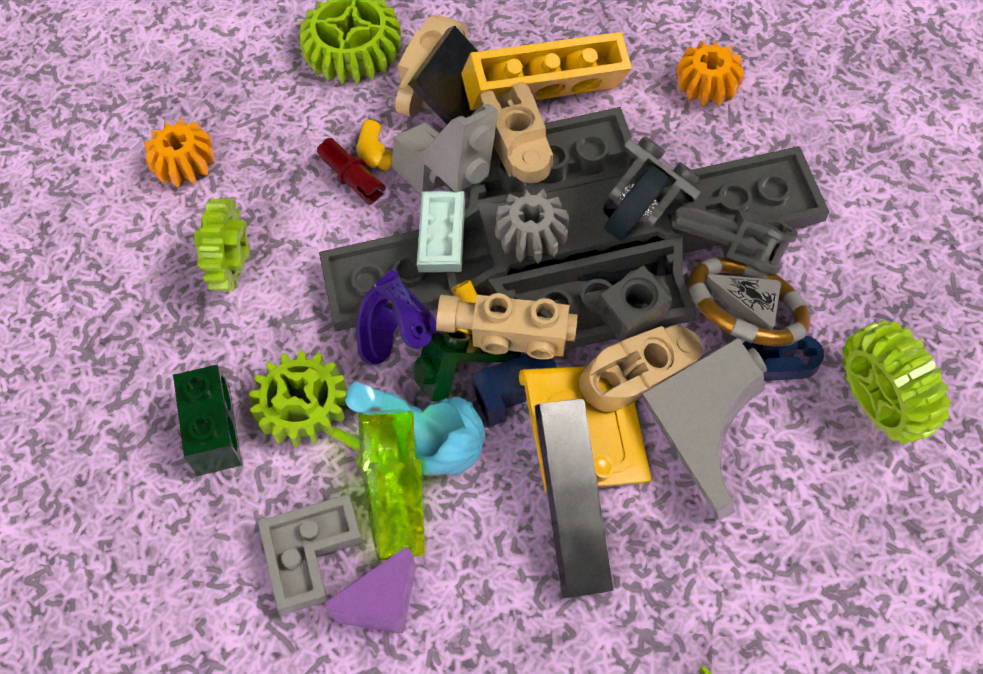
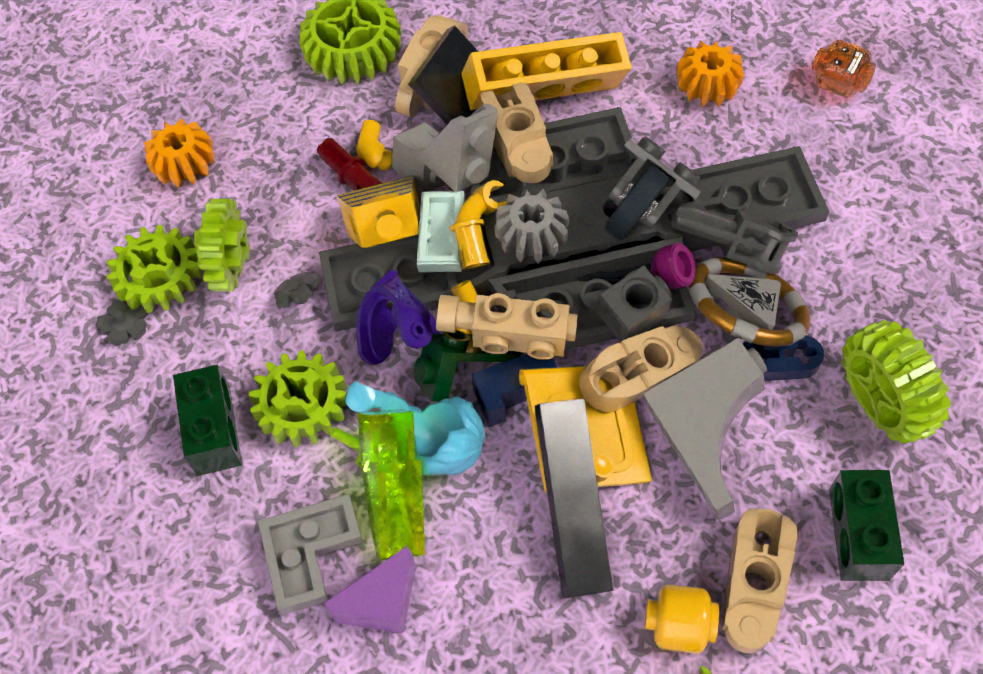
(121, 322): none -> dark grey plant
(154, 268): none -> lime gear
(296, 289): none -> dark grey plant
(381, 212): none -> yellow torso
(468, 225): none -> yellow piece
(674, 265): none -> magenta tile
(682, 618): none -> yellow head
(749, 613): none -> tan piece
(843, 68): none -> clear orange head
(865, 525): none -> dark green brick

